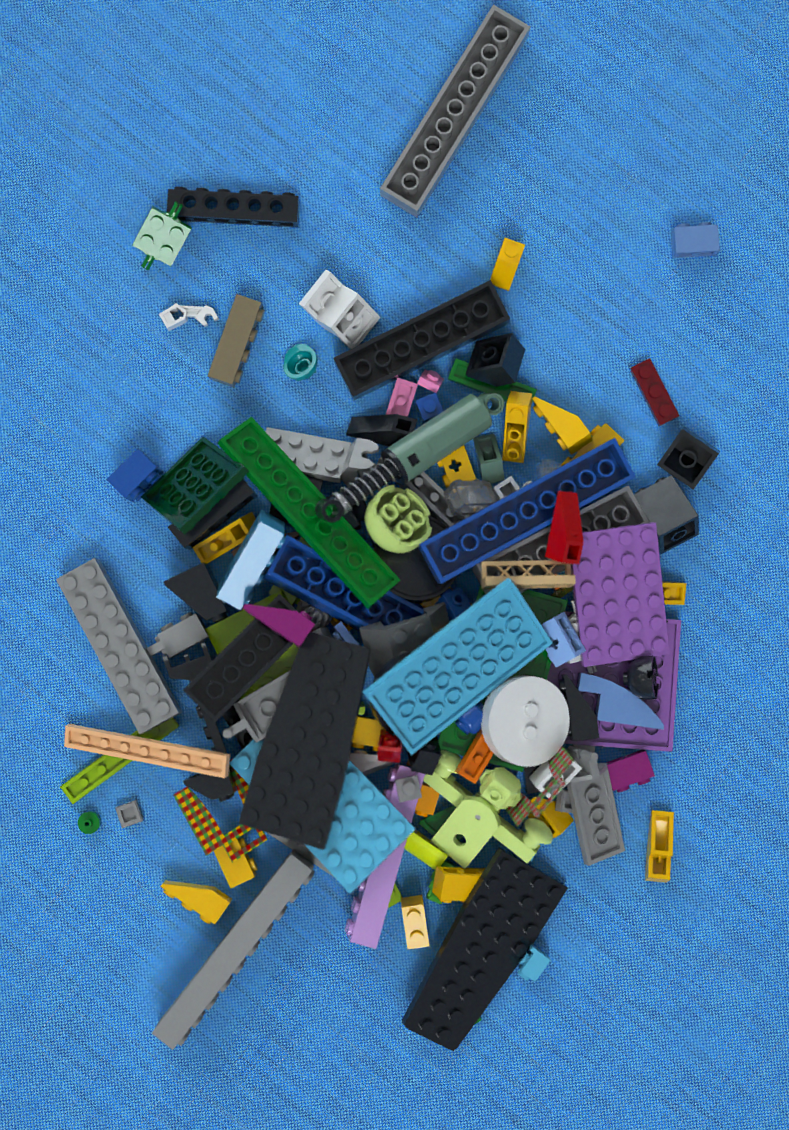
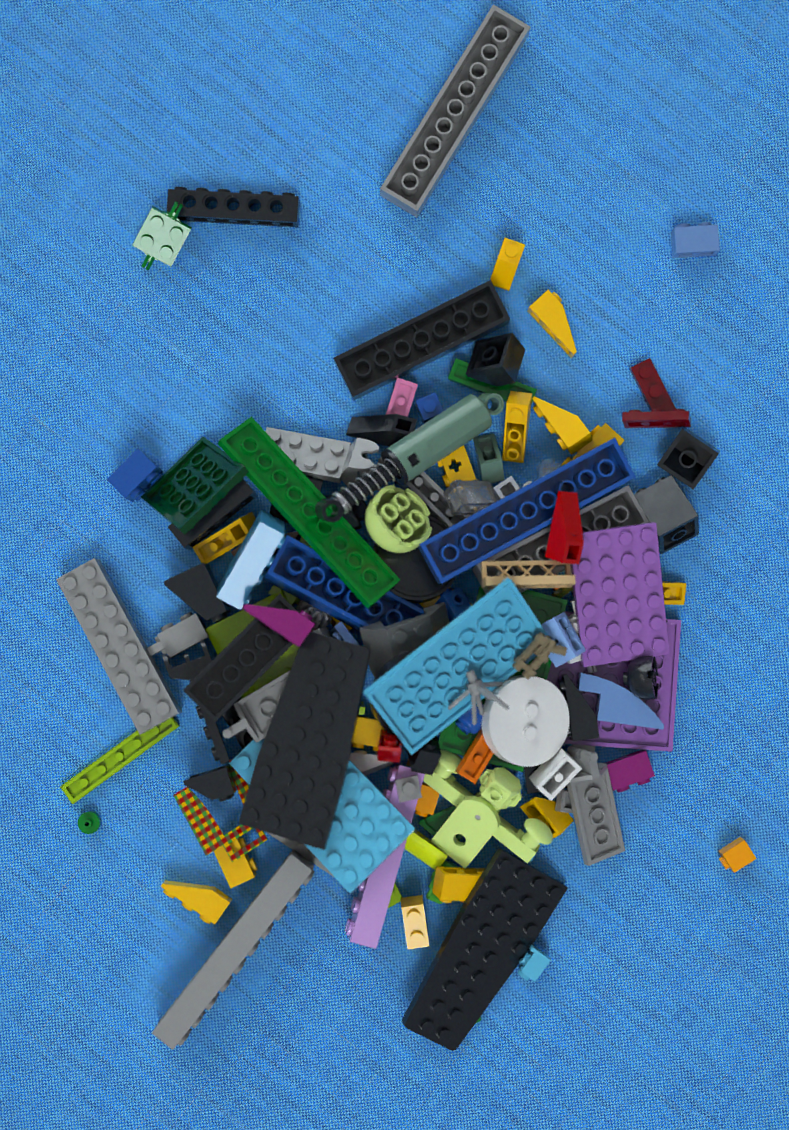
(129, 813): light grey tile -> none
(147, 750): light nougat plate -> none
(196, 312): white piece -> none
(236, 340): dark tan brick -> none
(300, 362): teal piece -> none
(339, 310): white bracket -> none
(430, 380): bright pink plate -> none
(475, 688): none -> light grey plant
(541, 647): none -> dark tan piece
(552, 318): none -> yellow slope
(558, 765): piece -> none
(656, 419): none -> dark red plate
(659, 846): yellow slope -> none
(736, 855): none -> light orange brick

